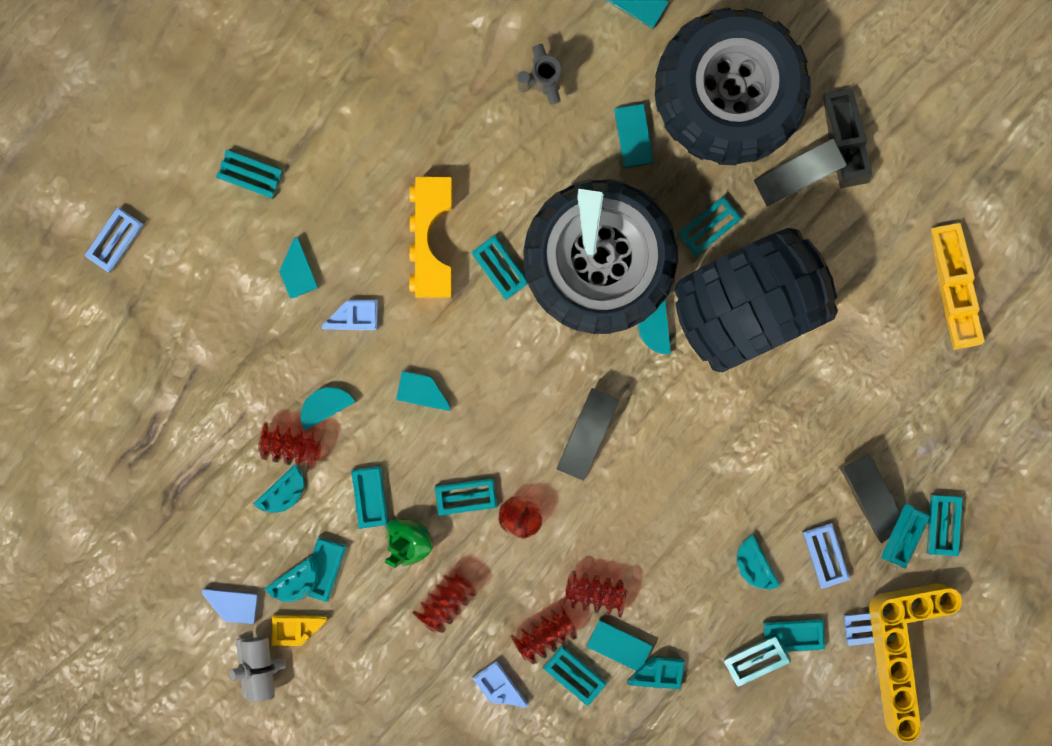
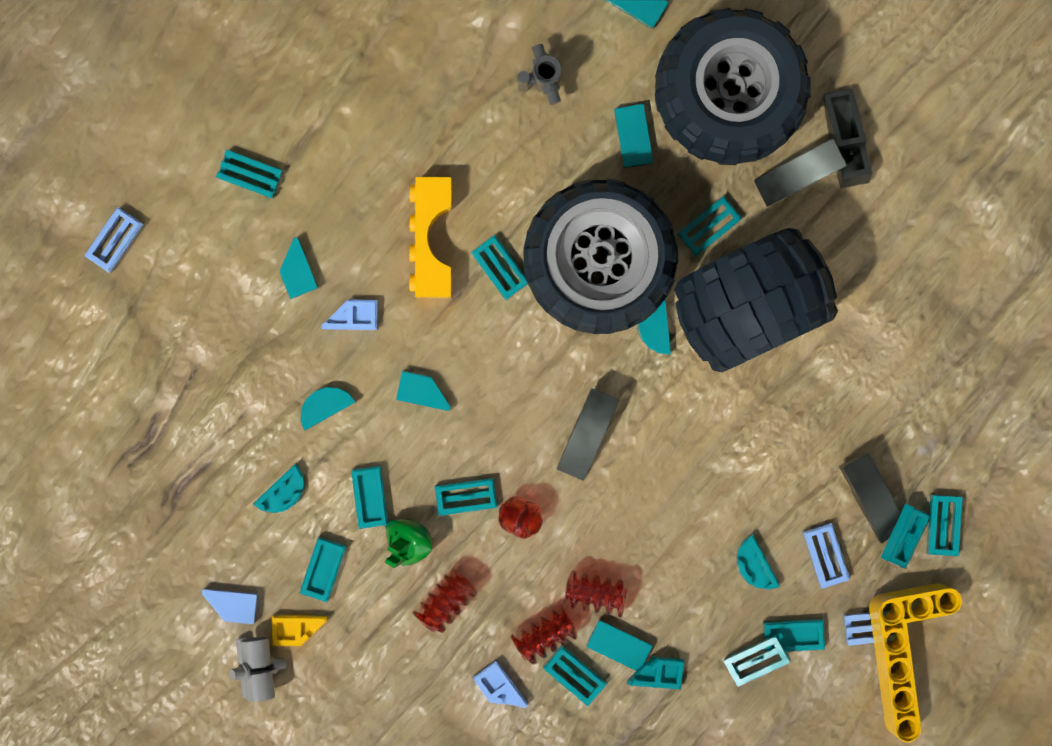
(290, 447): clear red piece -> none
(296, 583): teal tile -> none
(590, 210): light aqua slope -> none
(957, 286): yellow slope -> none

